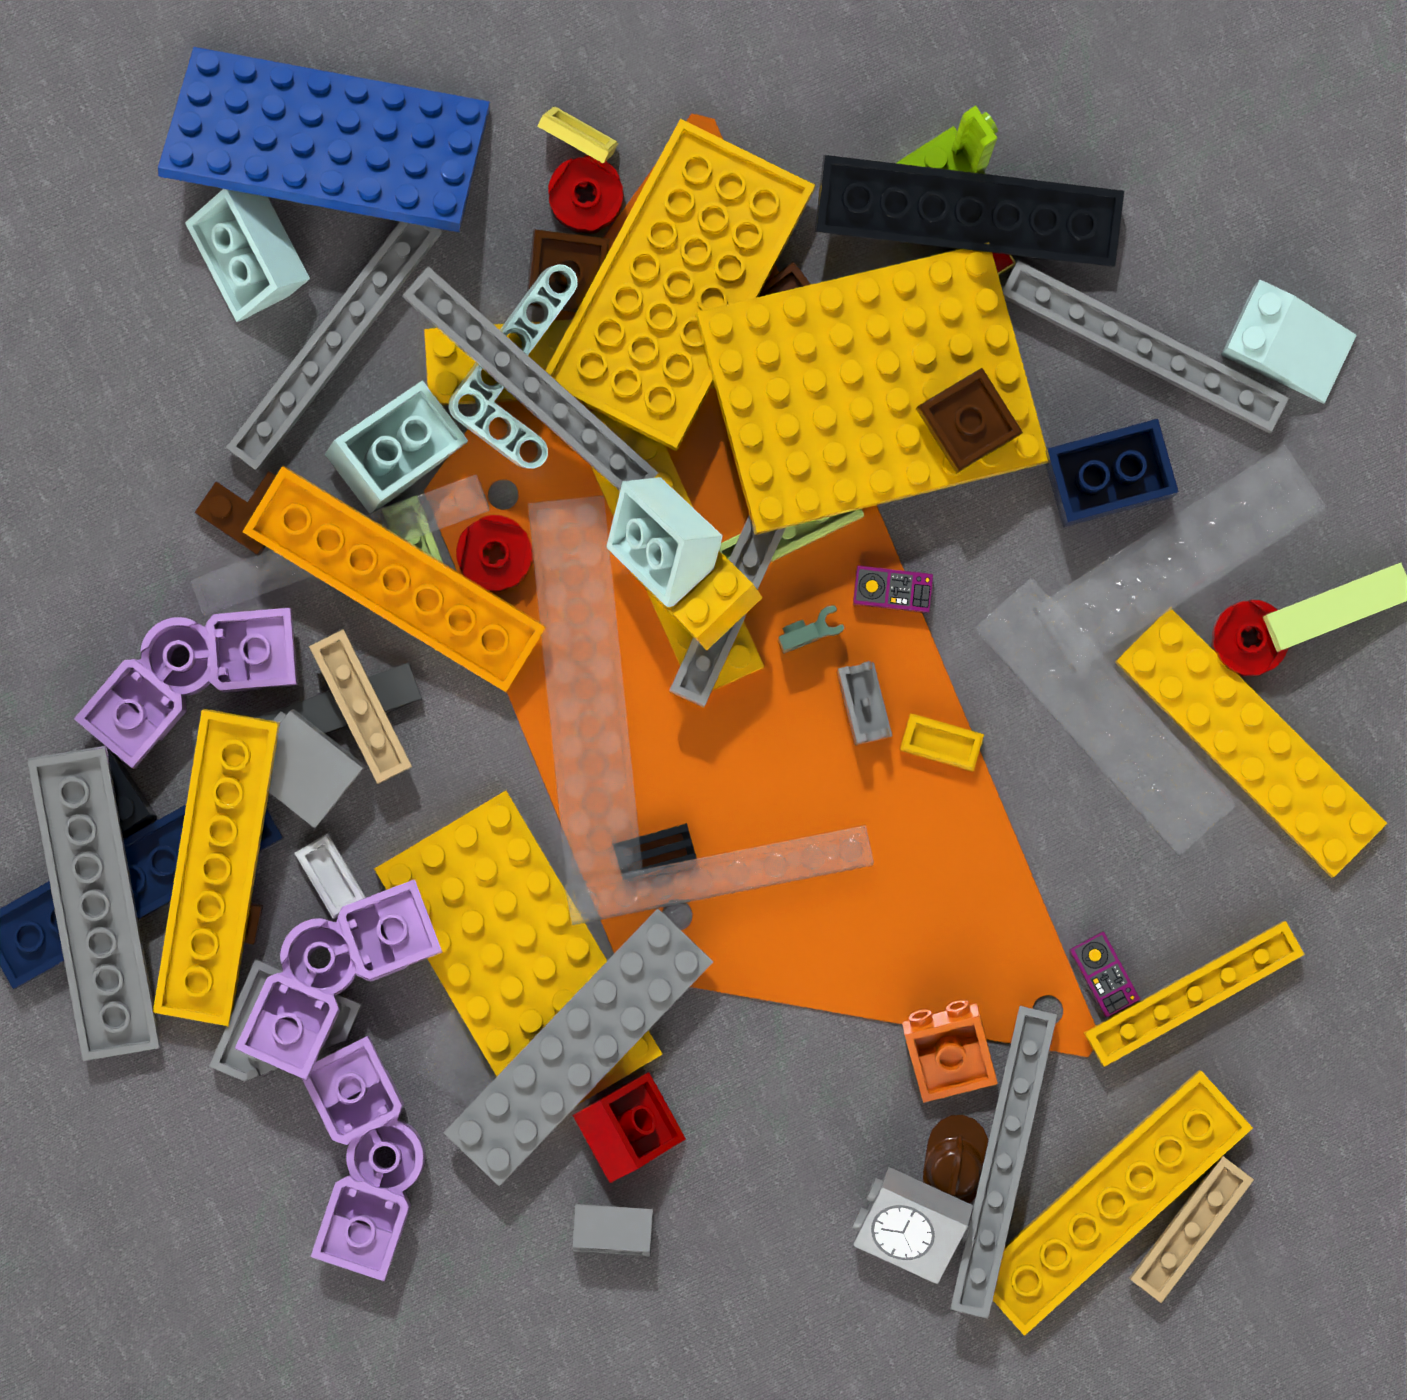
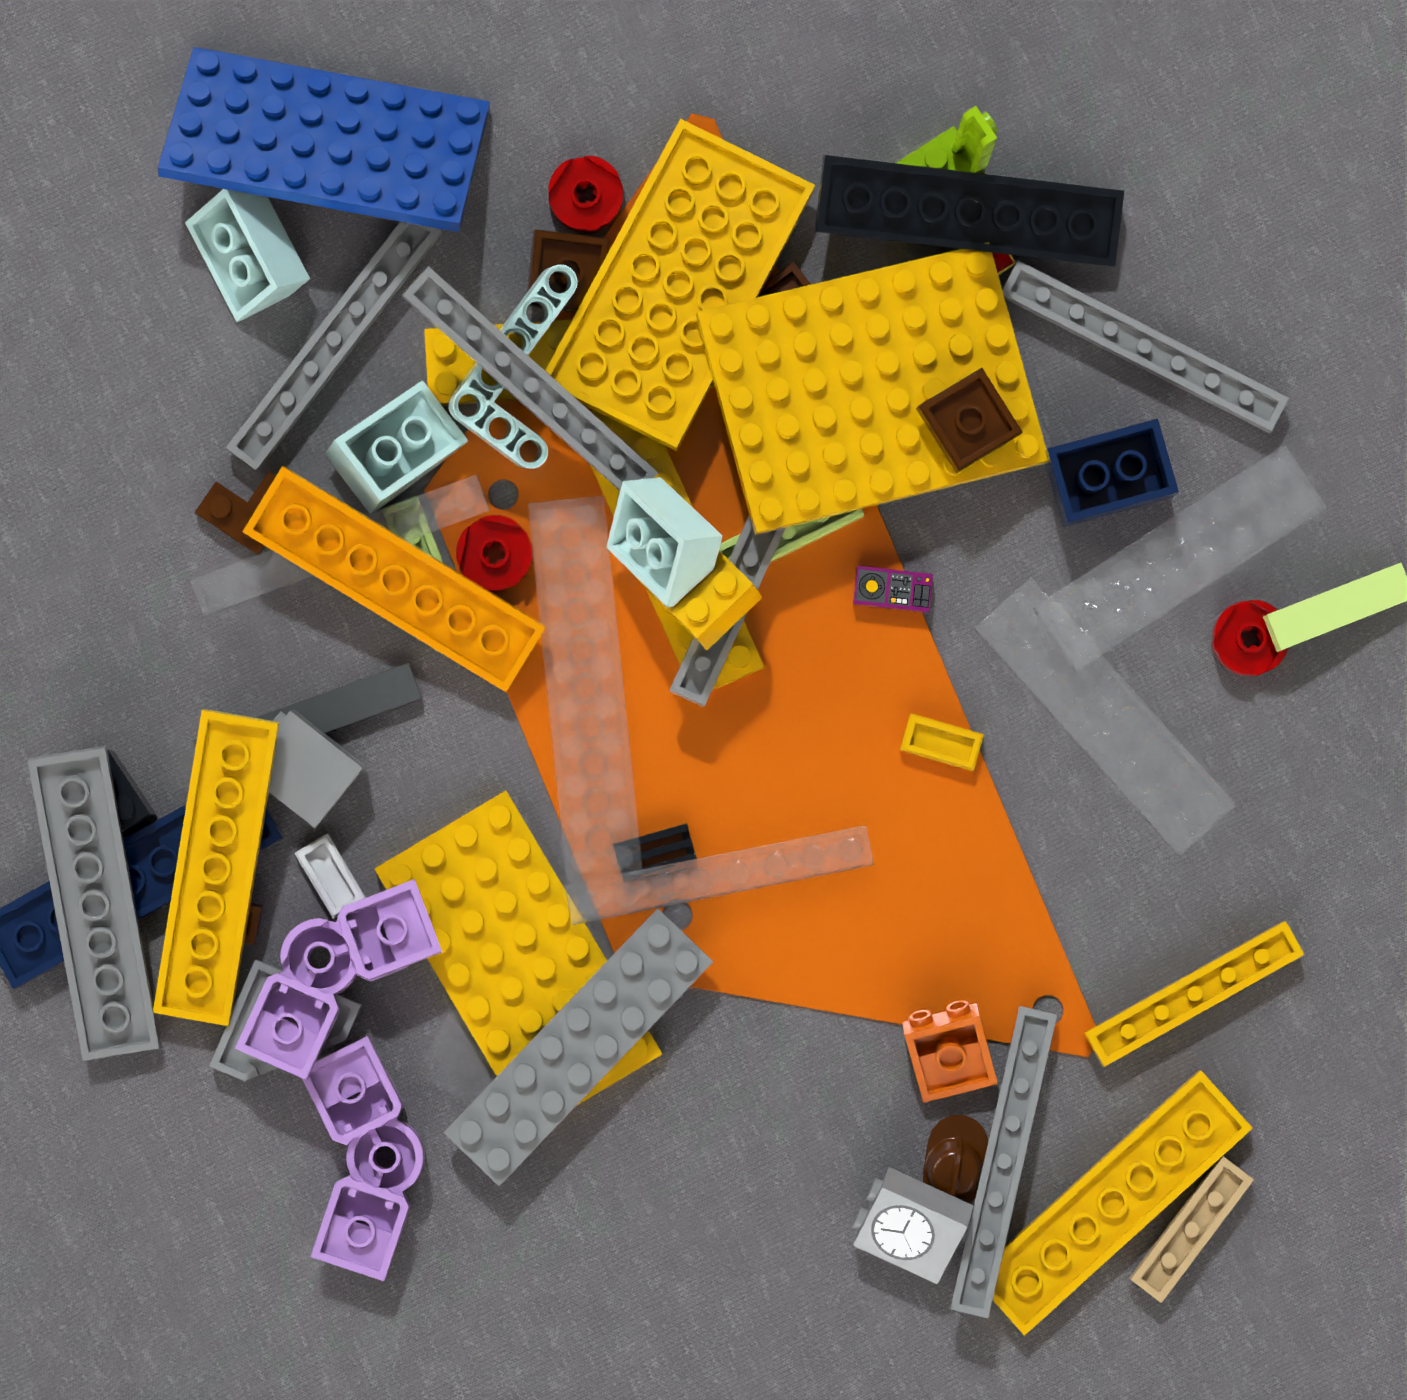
(148, 694): lavender plate -> none
(360, 706): tan plate -> none
(578, 134): light yellow tile -> none
(612, 1230): light grey hinge -> none
(629, 1127): red slope -> none
(799, 634): sand green plate -> none
(864, 703): light grey hinge -> none
(1104, 974): tile -> none
(1251, 743): yellow plate -> none
(1289, 341): light aqua slope -> none

